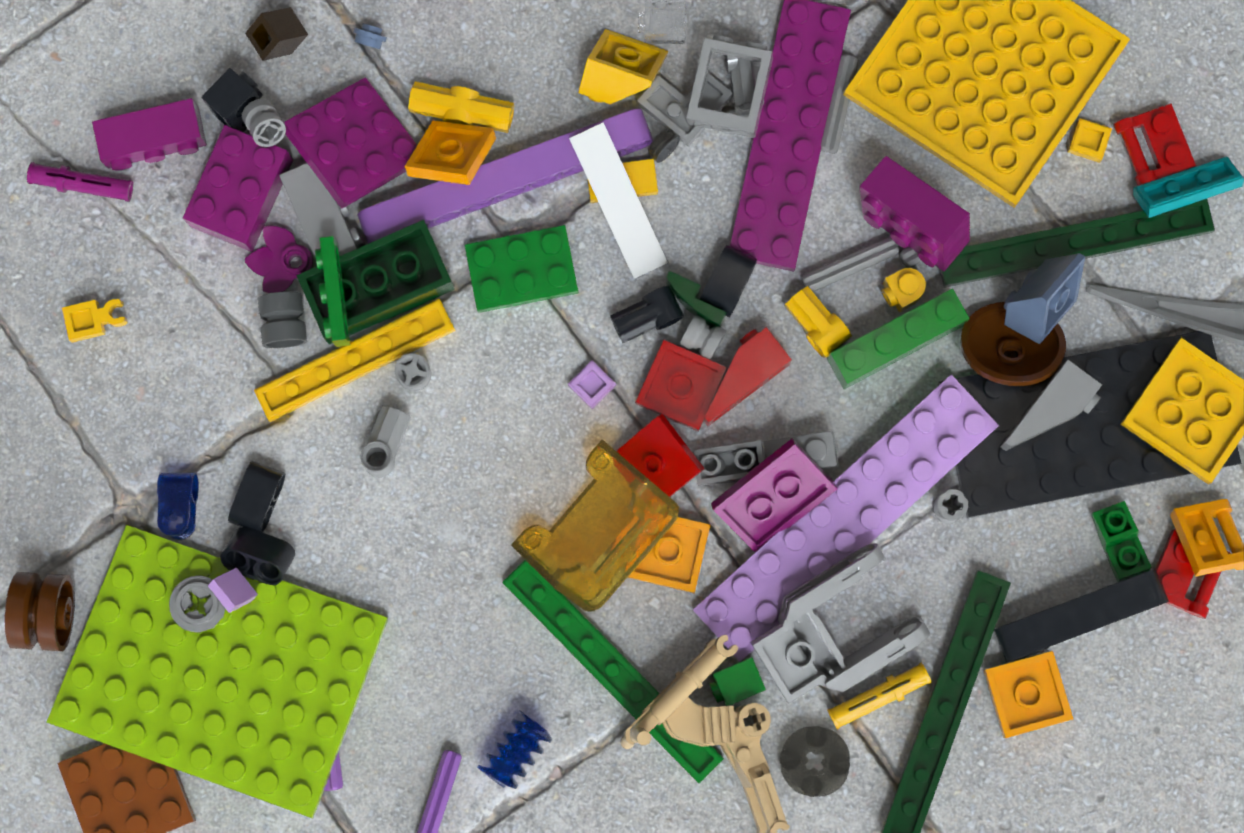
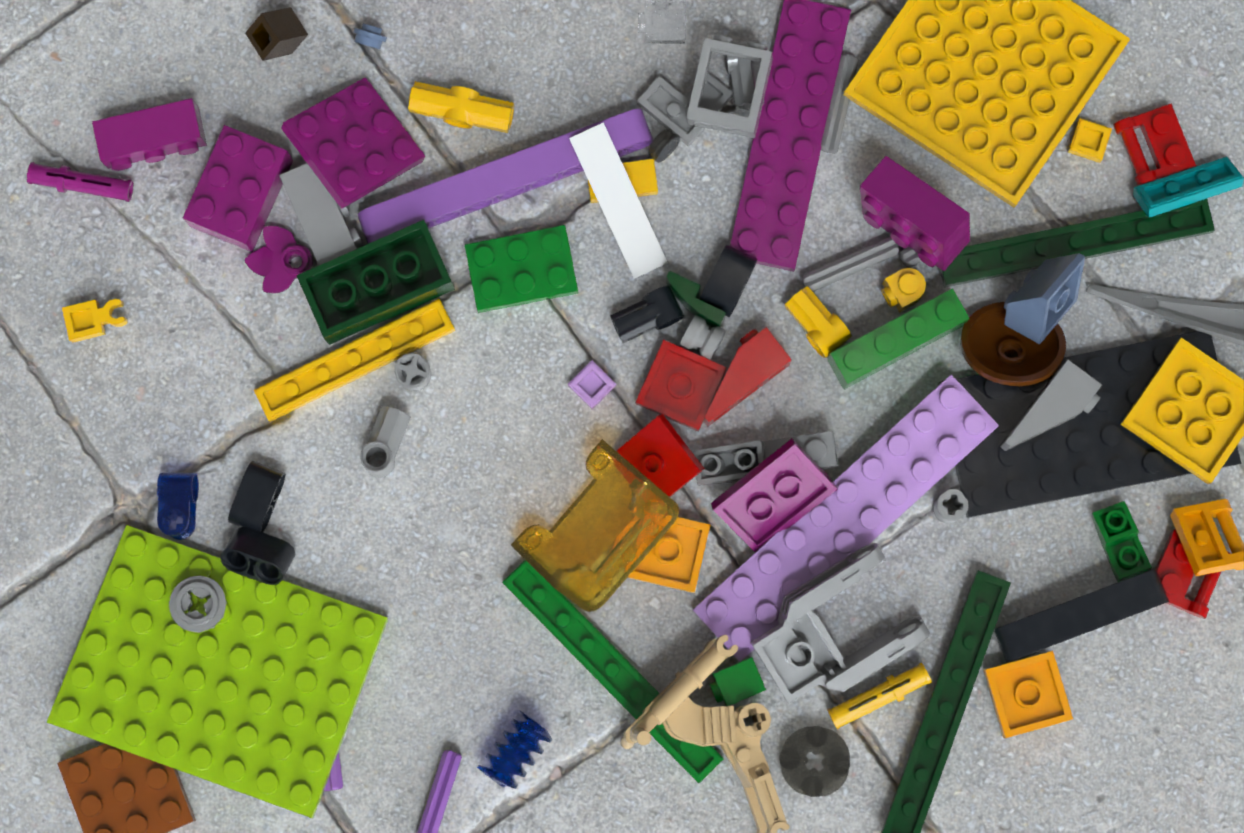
(39, 611): reddish brown wheel -> none
(230, 97): black brick -> none
(232, 590): lavender tile -> none
(263, 122): light grey wheel -> none
(282, 314): dark grey wheel -> none
(332, 291): green plate -> none
(450, 152): light orange plate -> none
(620, 68): yellow slope -> none

